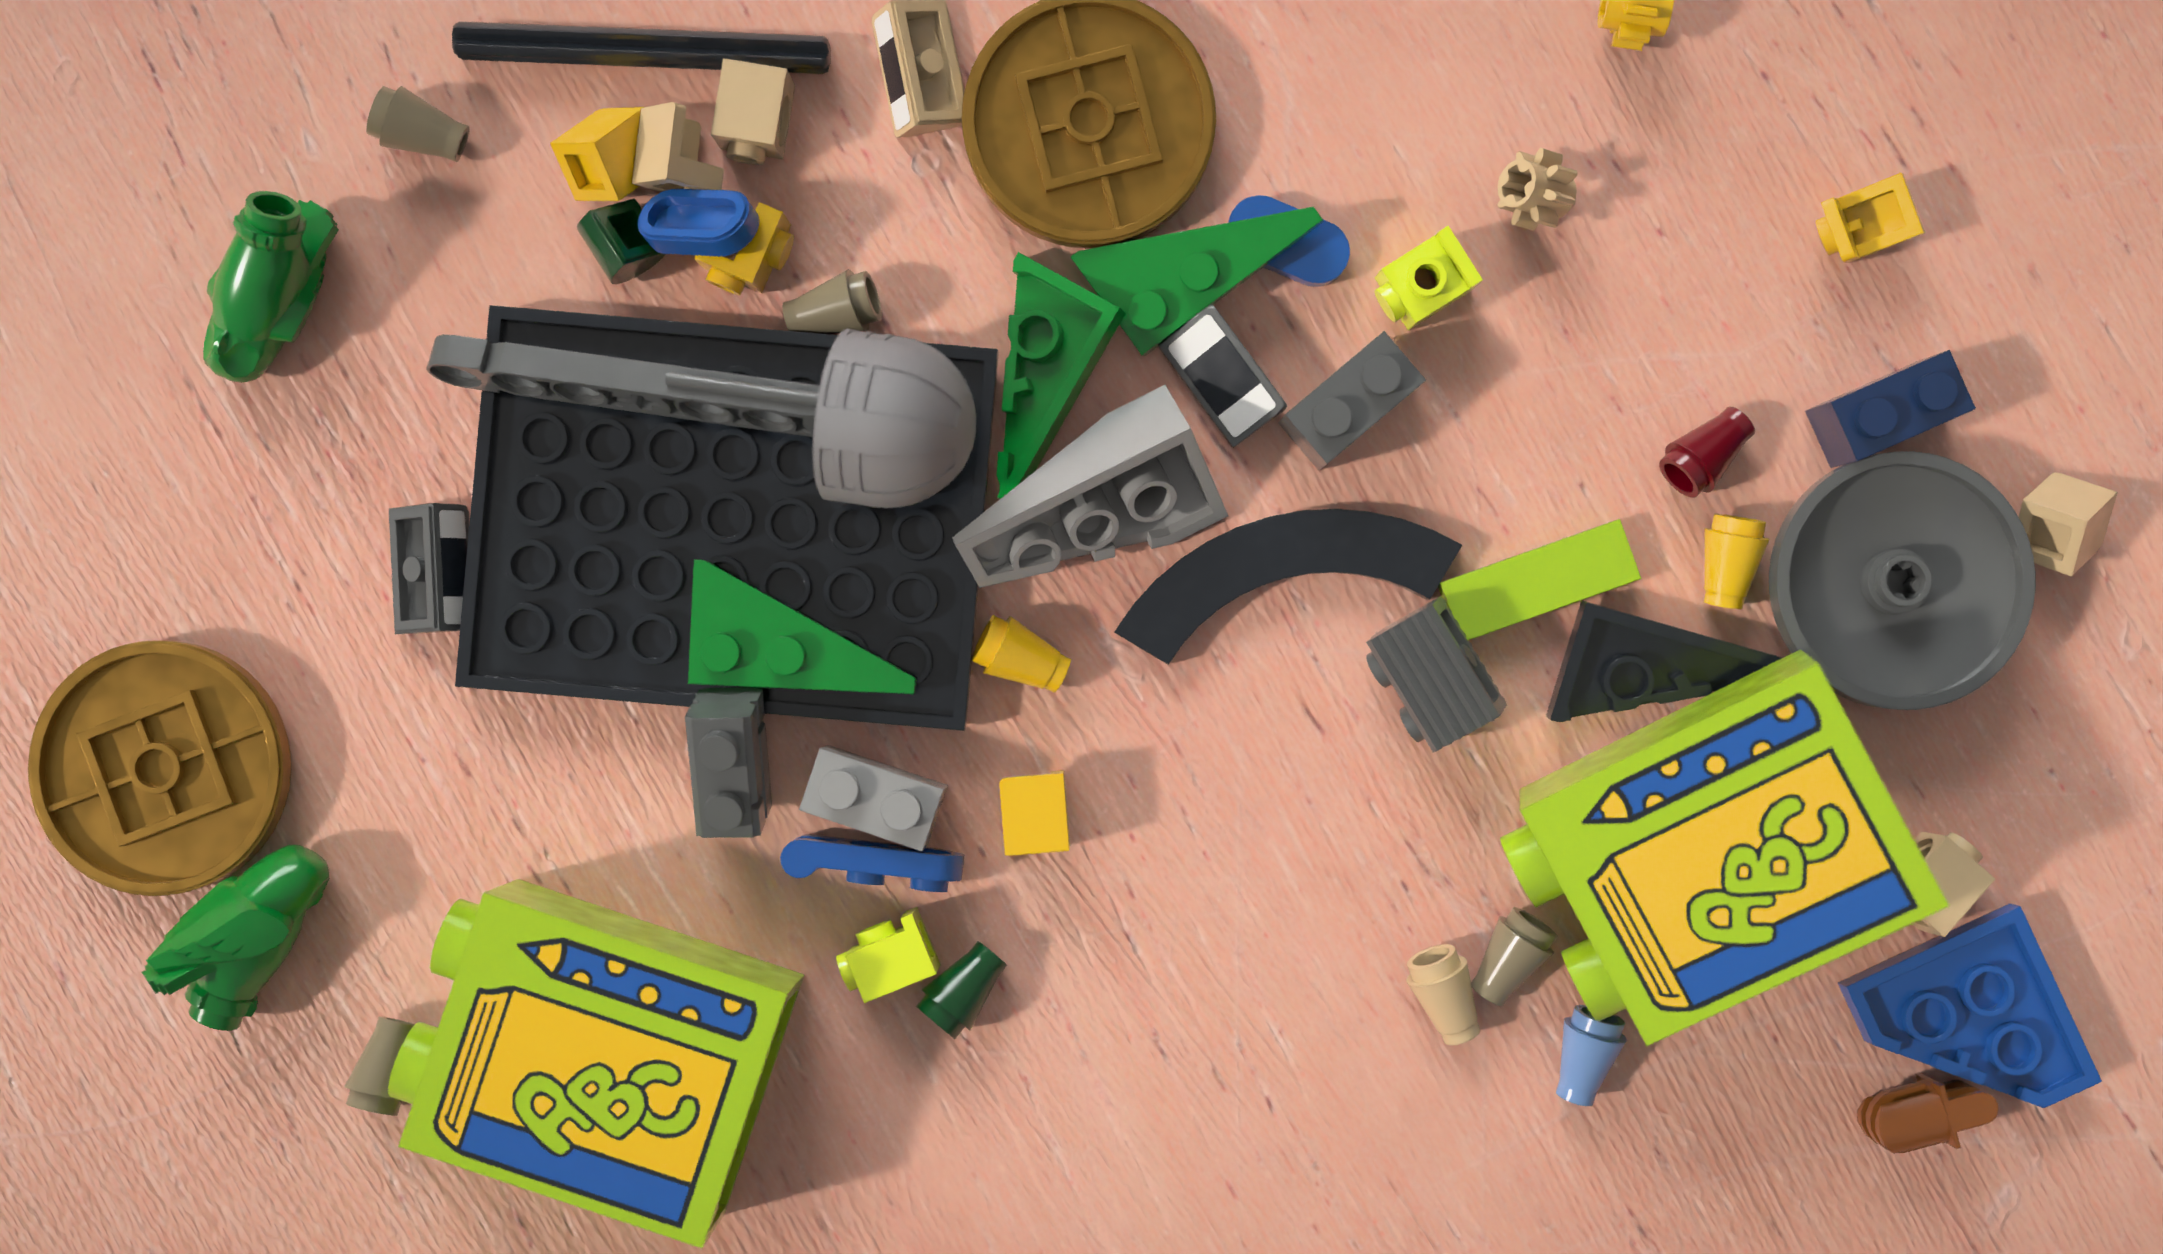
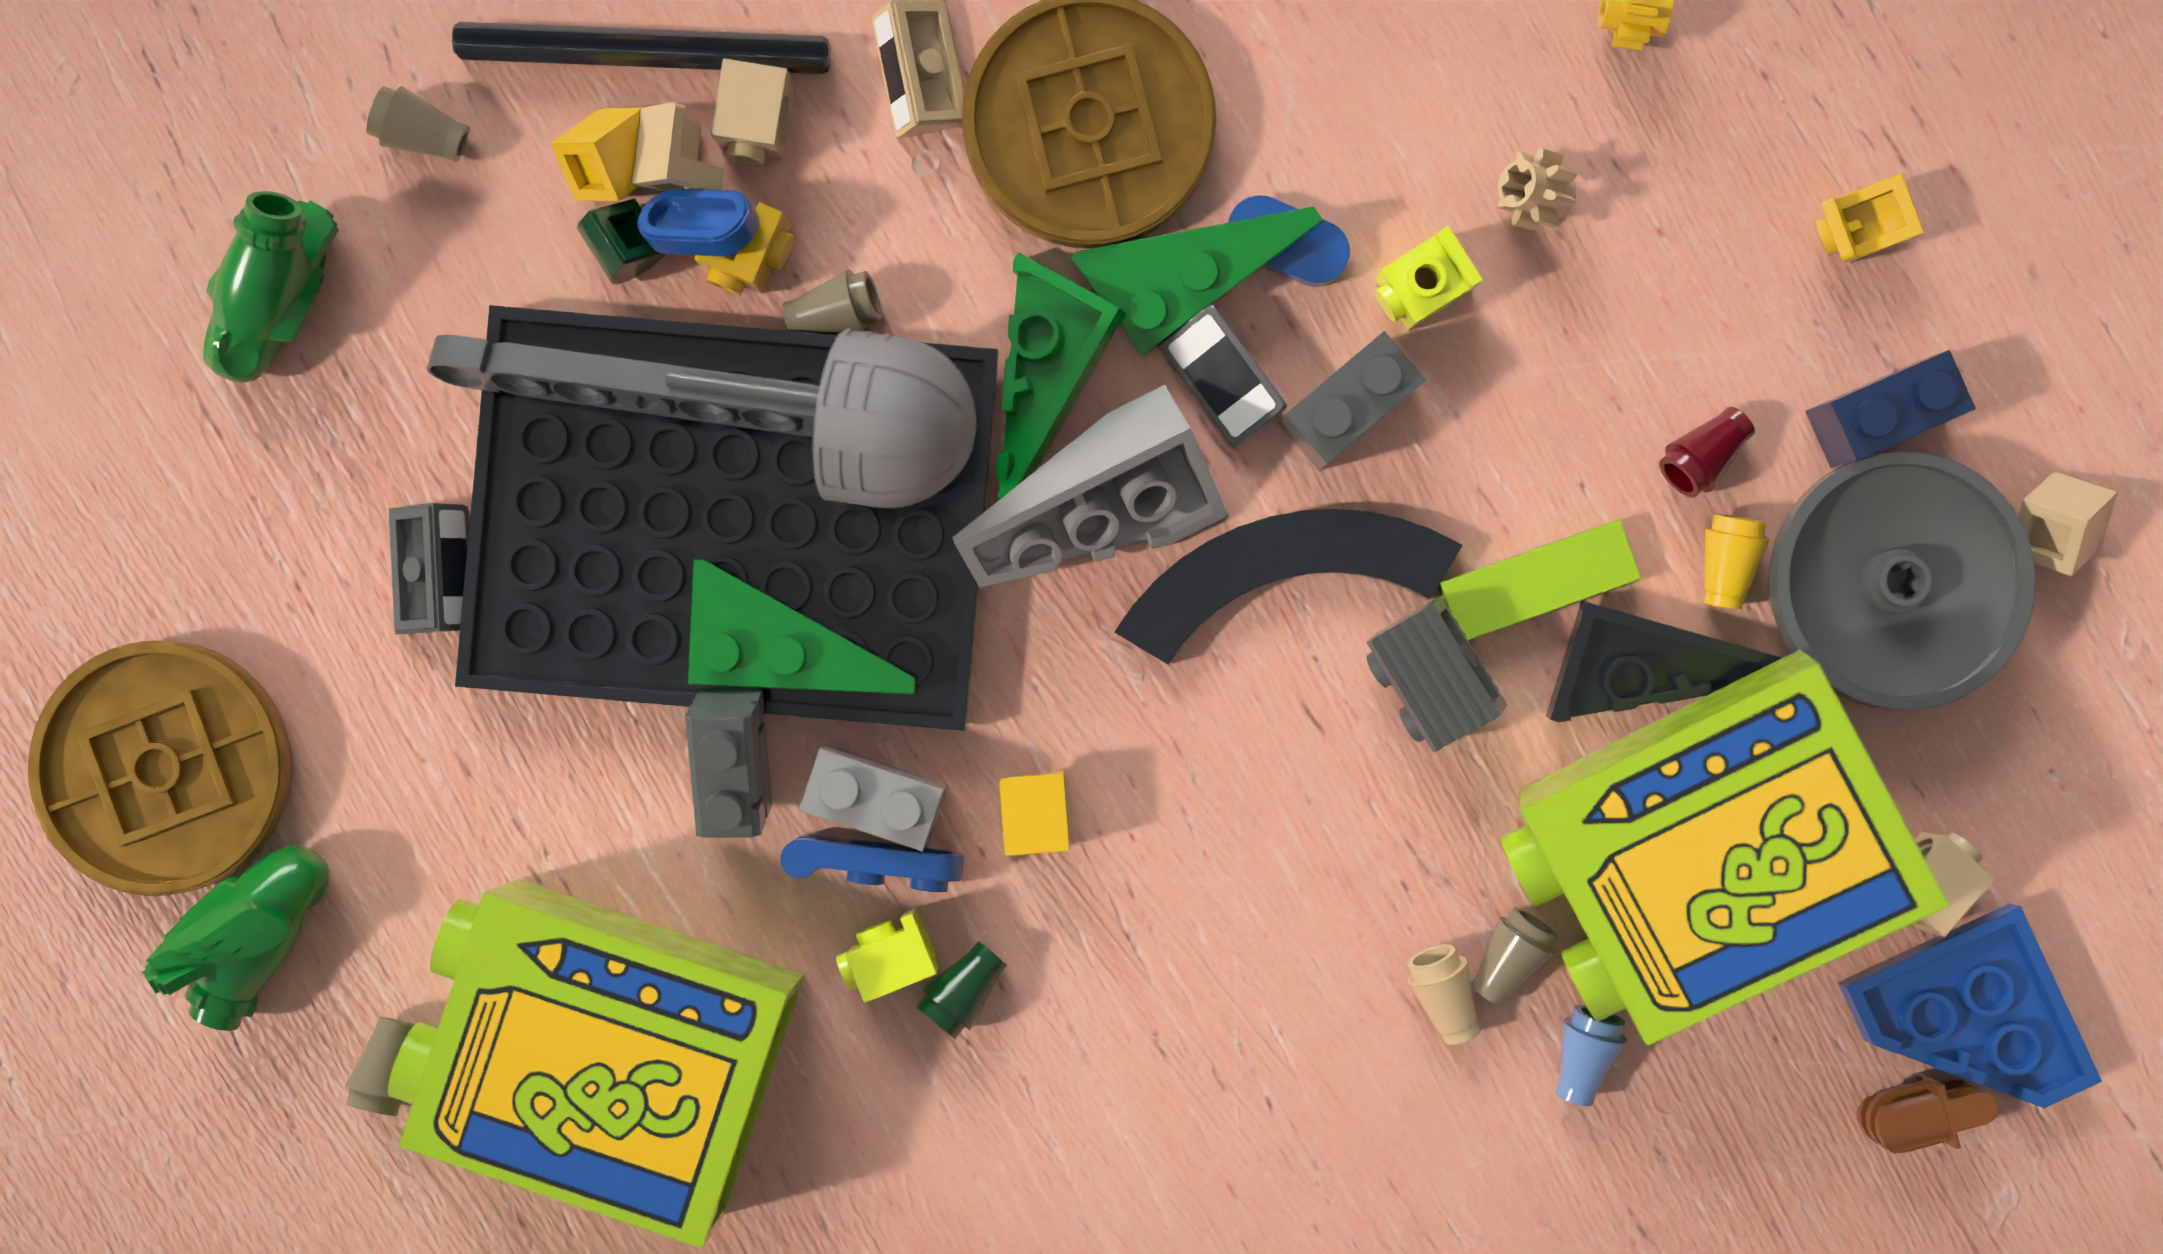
(1019, 655): yellow cone -> none

